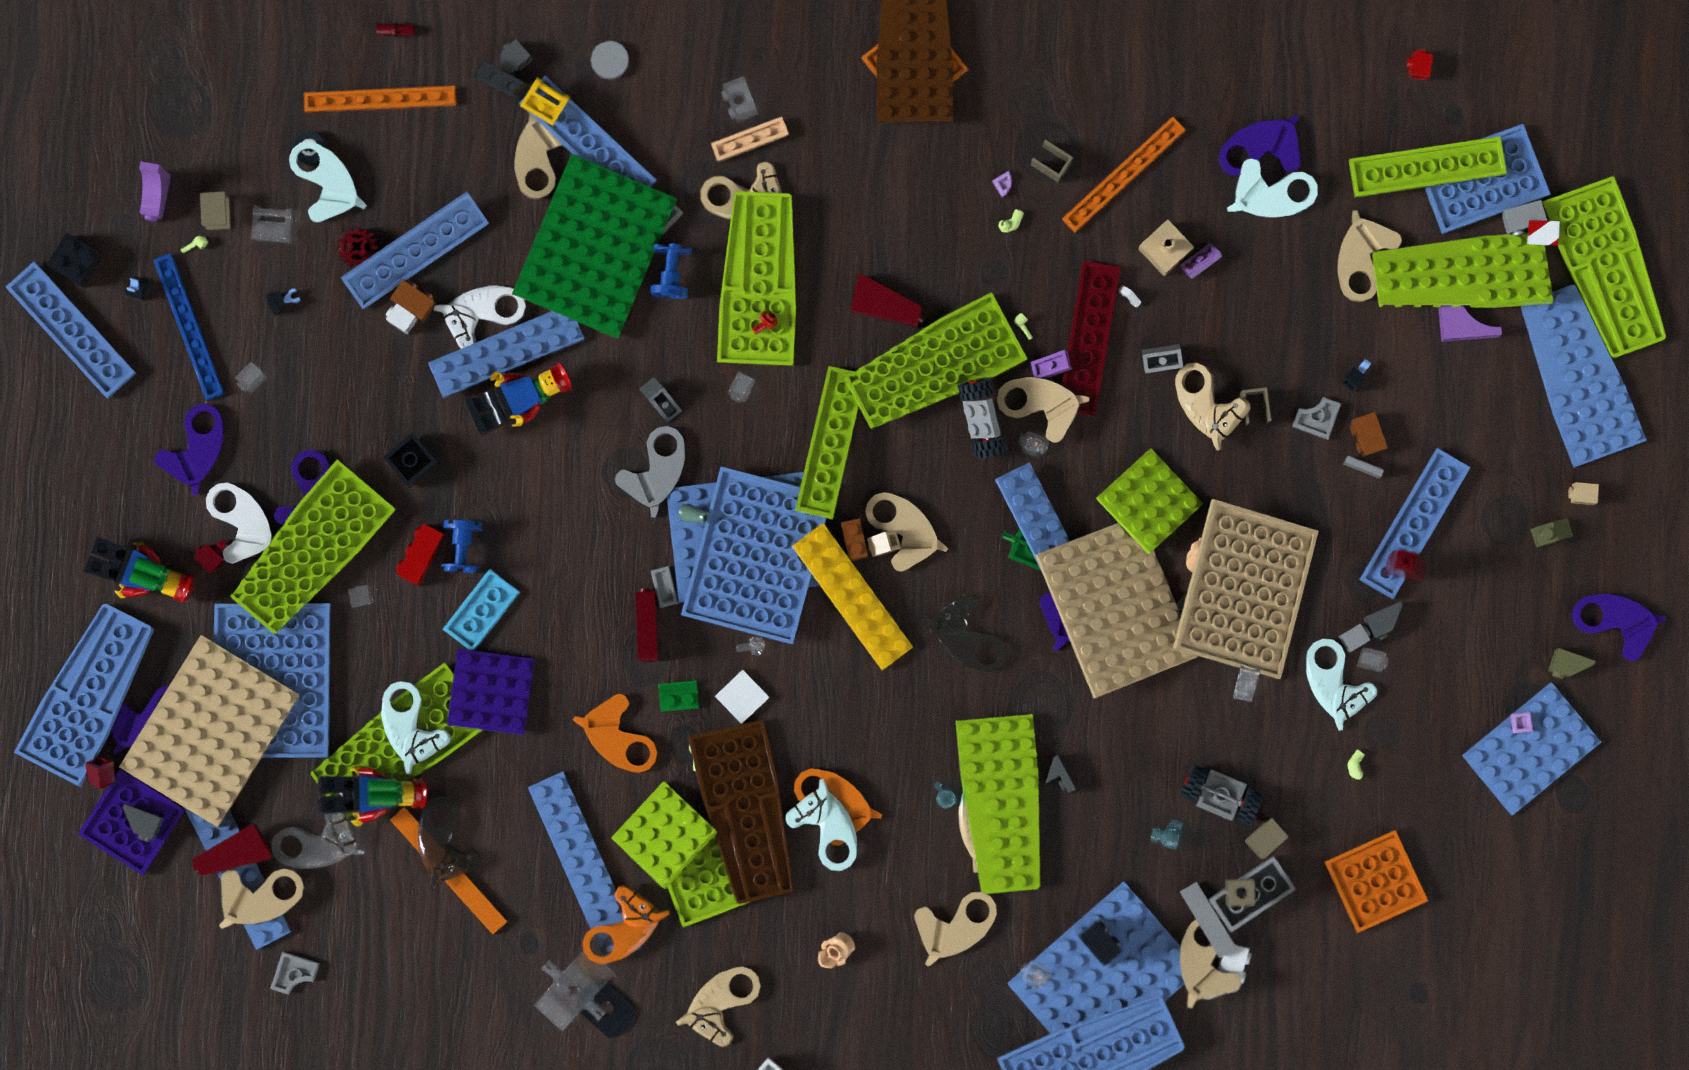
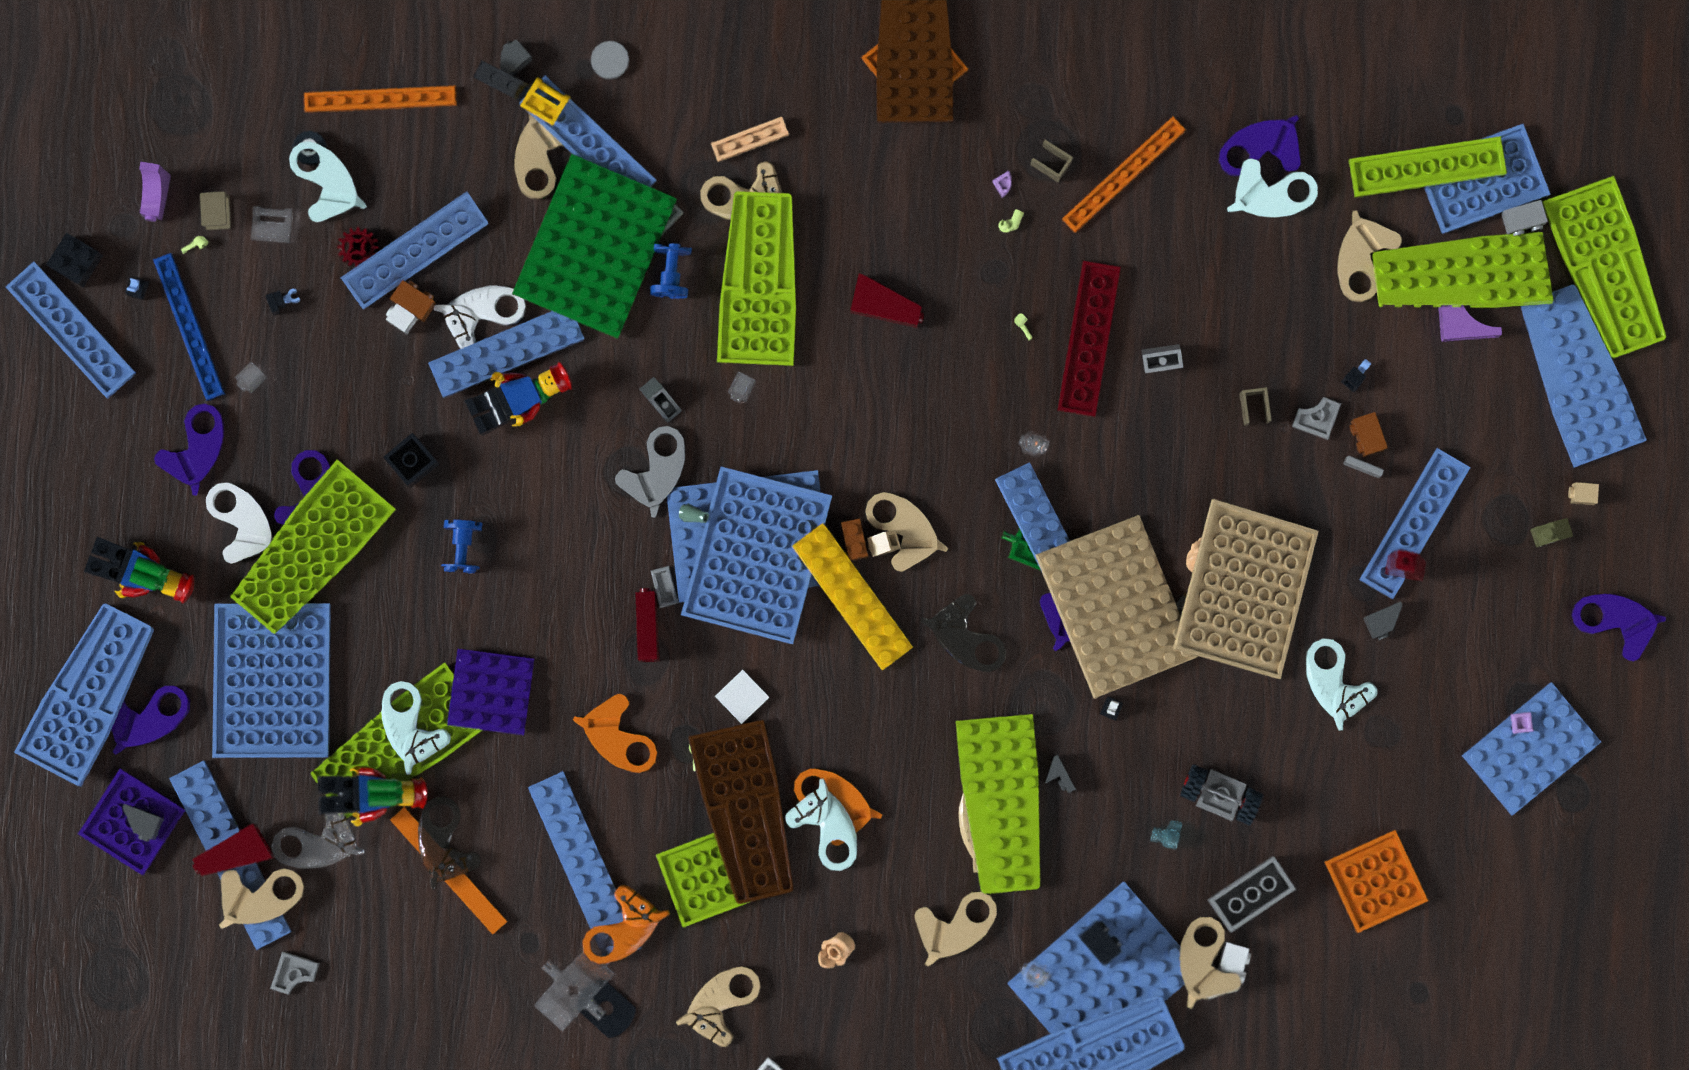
(100, 772): dark red brick -> none
(209, 731): tan plate -> none
(211, 557): dark red brick -> none
(359, 596): clear tile -> none
(395, 29): dark red axle -> none
(420, 554): red brick -> none
(481, 610): medium azure tile -> none
(664, 835): lime plate -> none
(678, 696): green plate -> none
(739, 111): clear brick -> none
(753, 645): clear plate -> none
(768, 320): red plate -> none
(828, 446): lime plate -> none
(935, 361): lime wing -> none
(945, 797): clear light blue piece -> none
(982, 418): plate -> none
(1047, 396): tan animal -> none
(1051, 365): medium lavender plate -> none
(1111, 708): none -> black piece
(1124, 291): white tile -> none
(1149, 501): lime plate -> none
(1166, 247): tan brick -> none
(1200, 260): medium lavender plate -> none
(1208, 920): light grey tile -> none
(1210, 418): tan animal -> none
(1231, 897): dark tan piece -> none
(1246, 683): clear tile -> none
(1266, 838): dark tan piece -> none
(1354, 766): yellowish green arm -> none
(1355, 637): light grey brick -> none
(1372, 660): clear brick -> none
(1419, 65): red brick -> none
(1543, 232): white sticker -> none
(1567, 663): olive slope -> none

